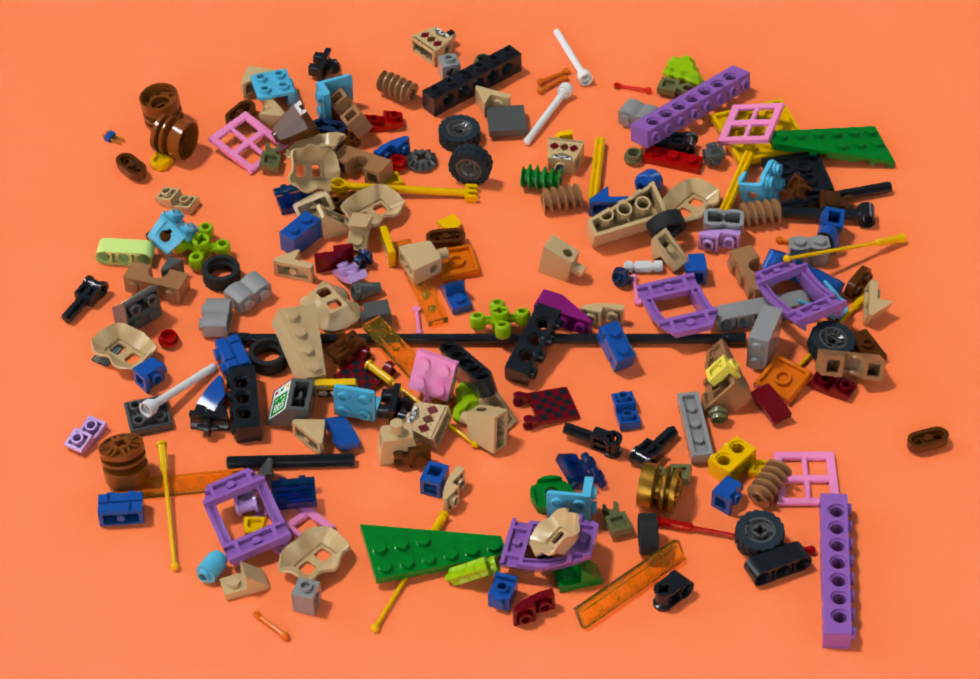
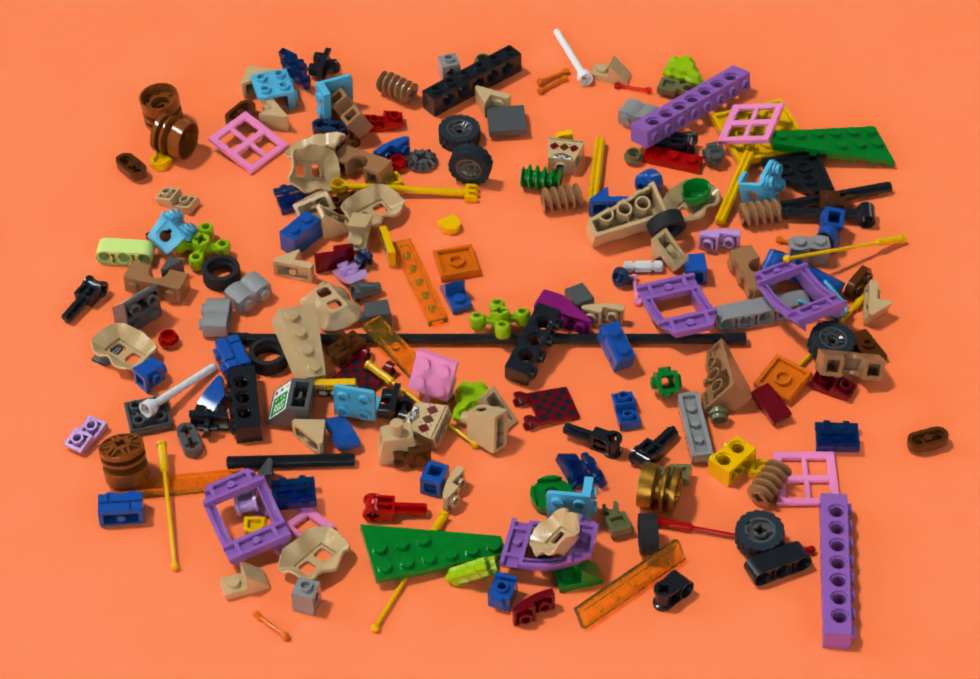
(110, 137): piece -> none
(193, 439): none -> dark grey beam
(211, 566): medium azure brick -> none
(270, 158): olive plate -> none
(294, 124): cone -> none
(295, 67): none -> clear blue plate
(386, 508): none -> red connector
(416, 310): bright pink hinge -> none
(422, 260): tan torso -> none
(432, 43): tan torso -> none
(446, 237): reddish brown plate -> none
(470, 370): black beam -> none
(560, 260): tan torso -> none
(563, 92): white piece -> none
(579, 295): none -> dark grey brick
(611, 73): none -> tan slope
(673, 384): none -> green brick
(696, 191): none -> green hair
(719, 219): light grey brick -> none
(721, 368): light yellow bracket -> none
(726, 495): blue brick -> none
(764, 337): light grey brick -> none
(797, 186): reddish brown plate -> none
(836, 436): none -> clear blue plate

